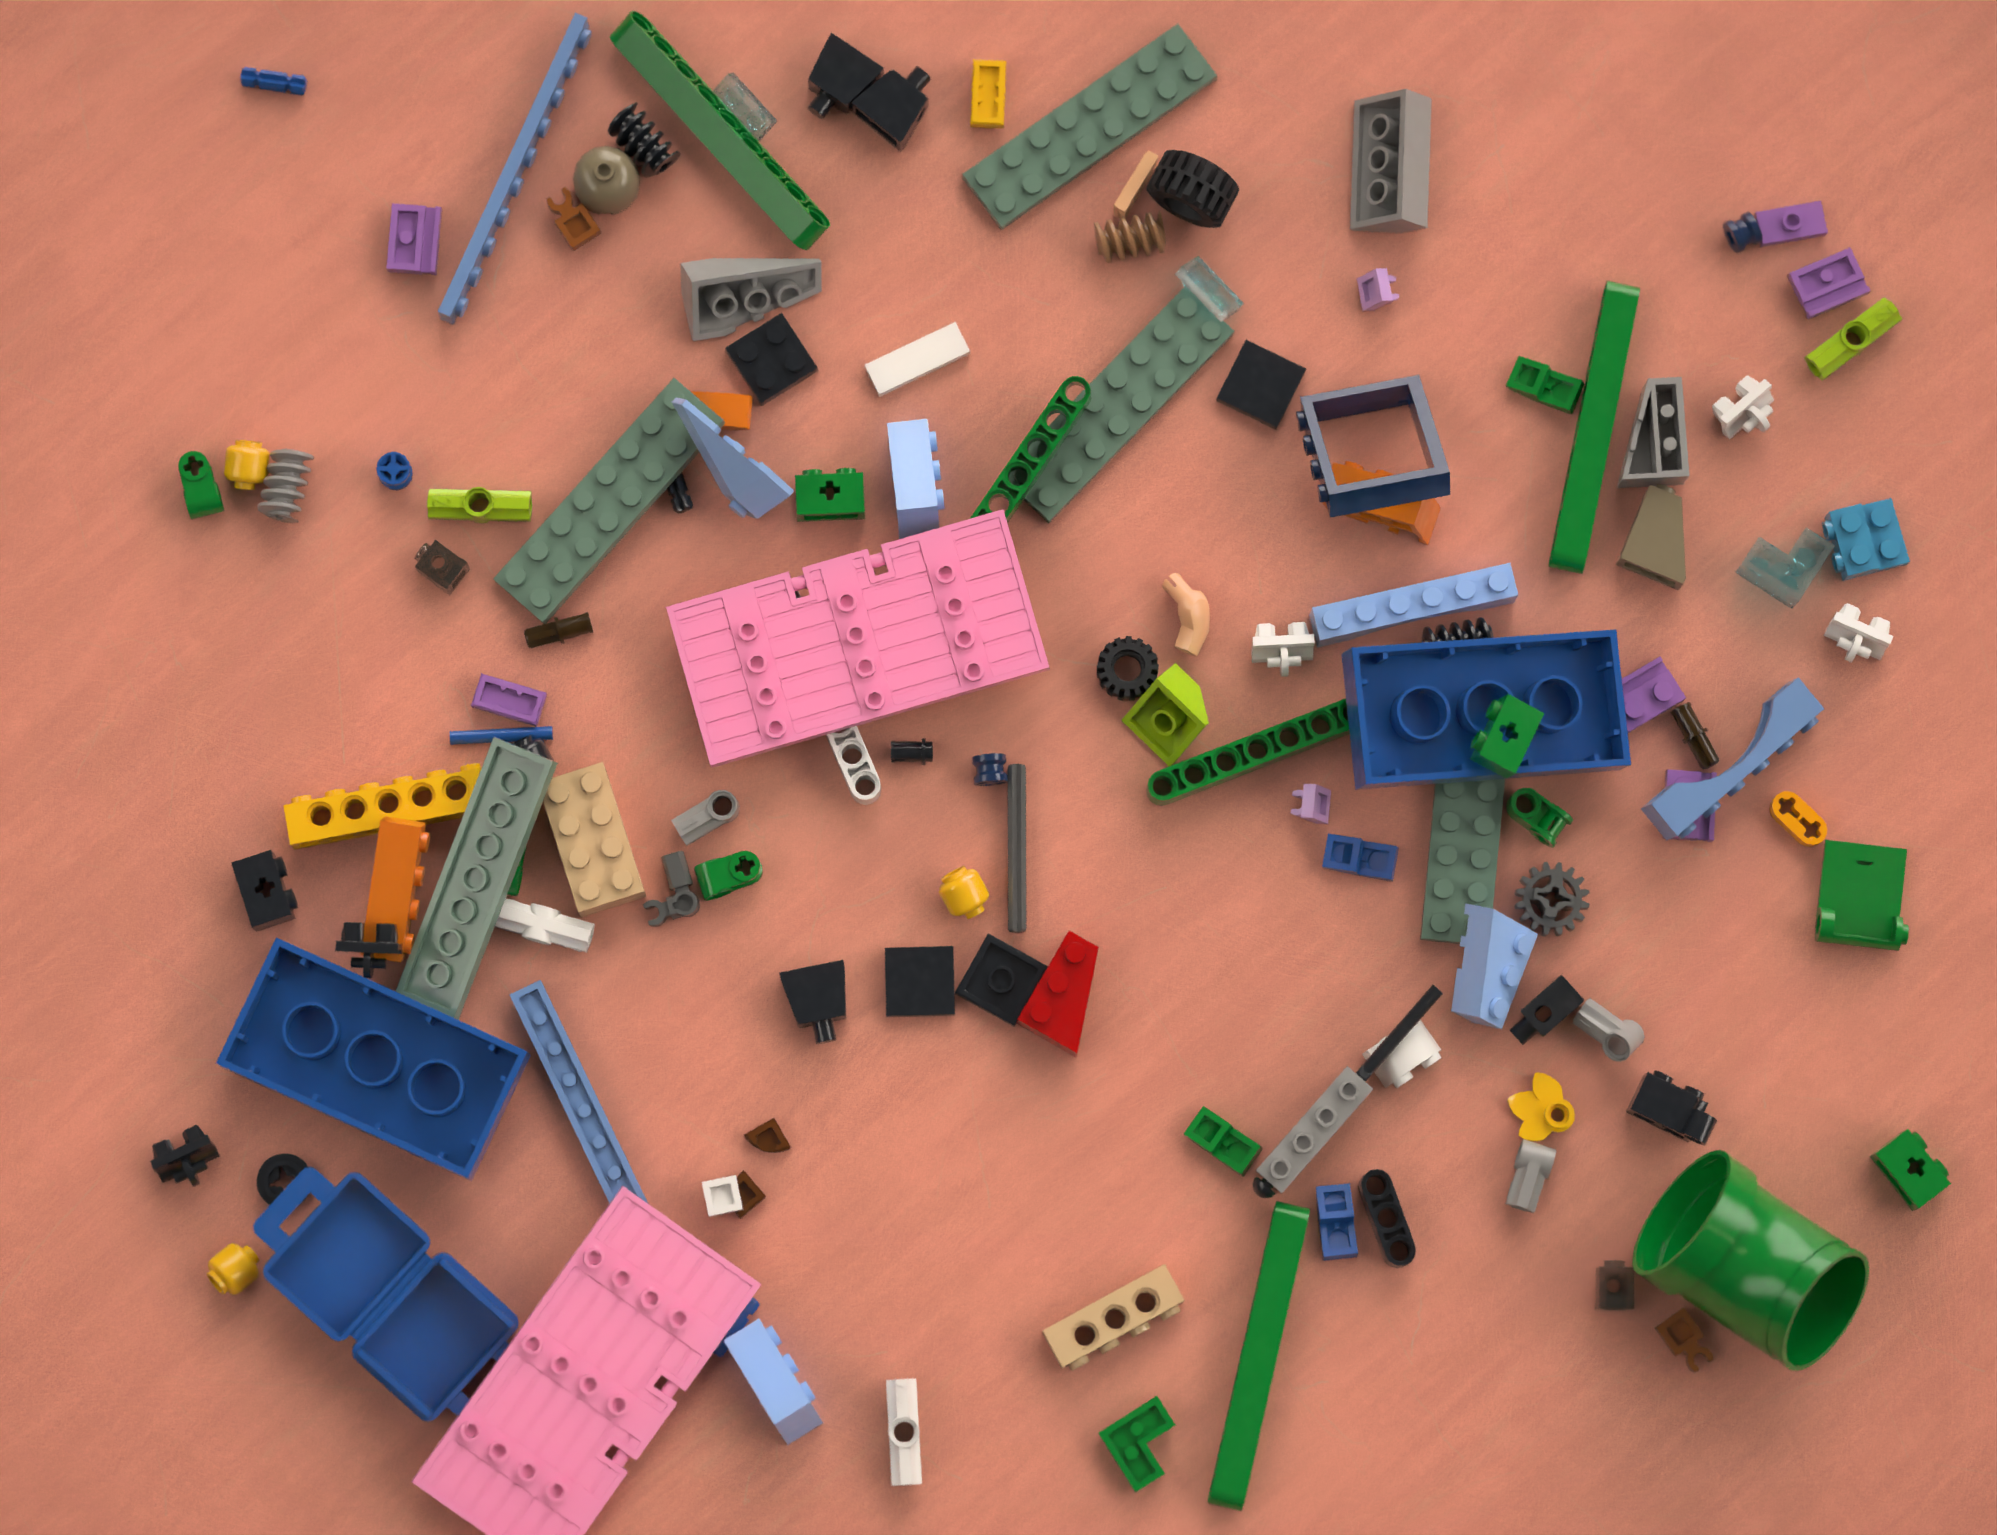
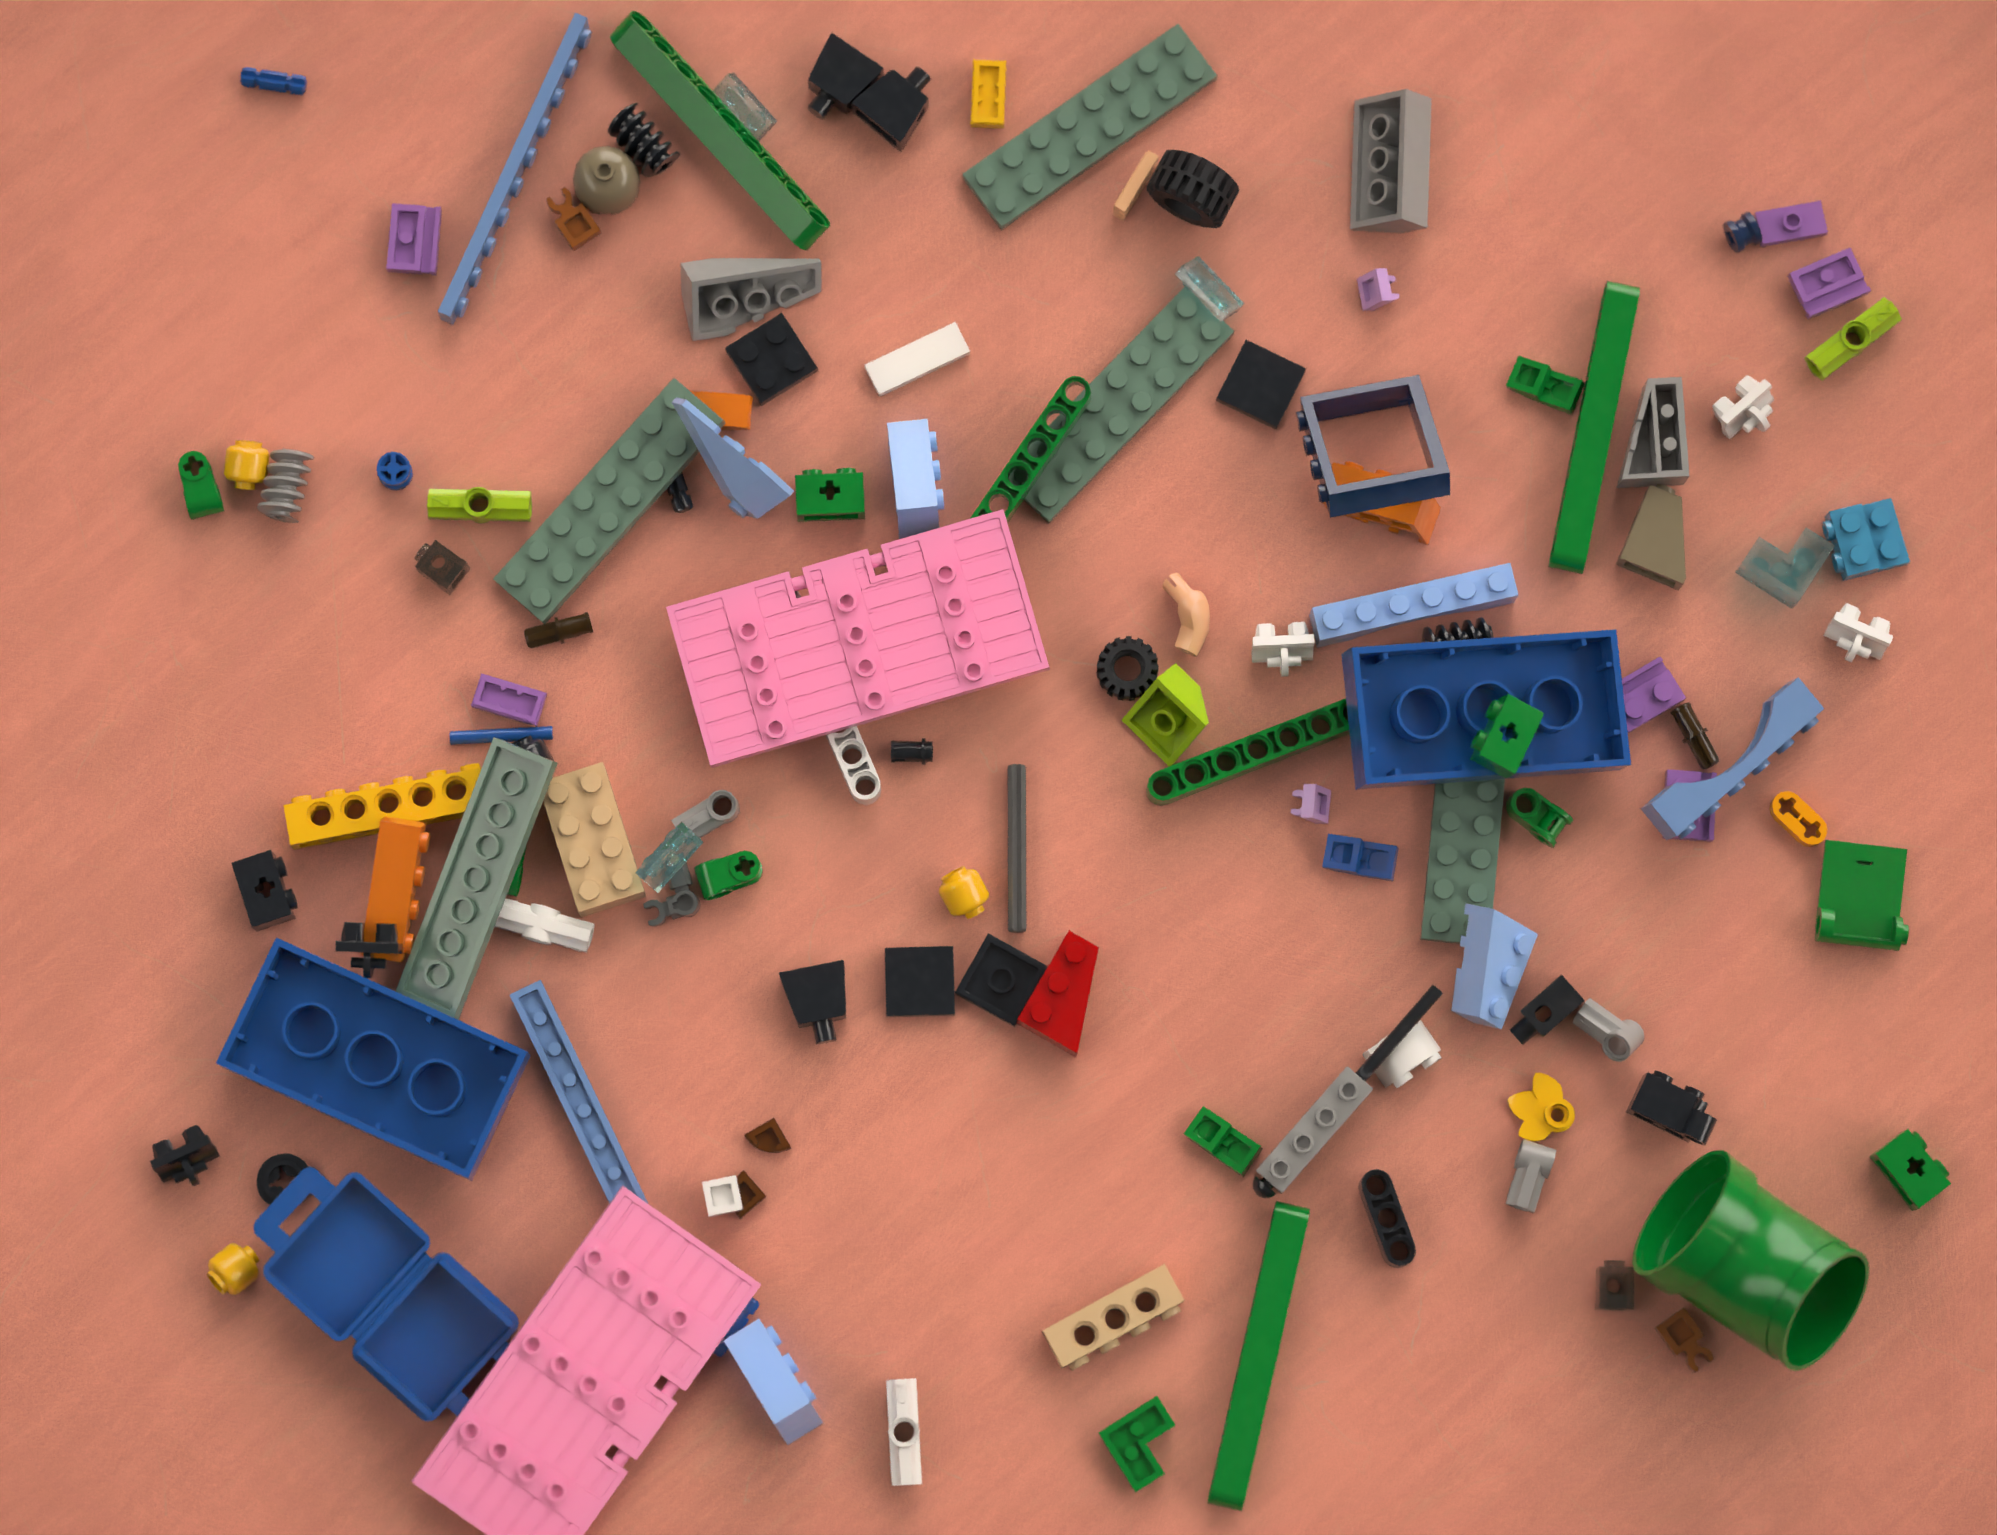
(669, 857): none -> clear light blue plate
(990, 769): dark blue wheel -> none
(1130, 237): medium nougat piece -> none
(1336, 1222): blue slope -> none
(1548, 913): dark grey gear -> none

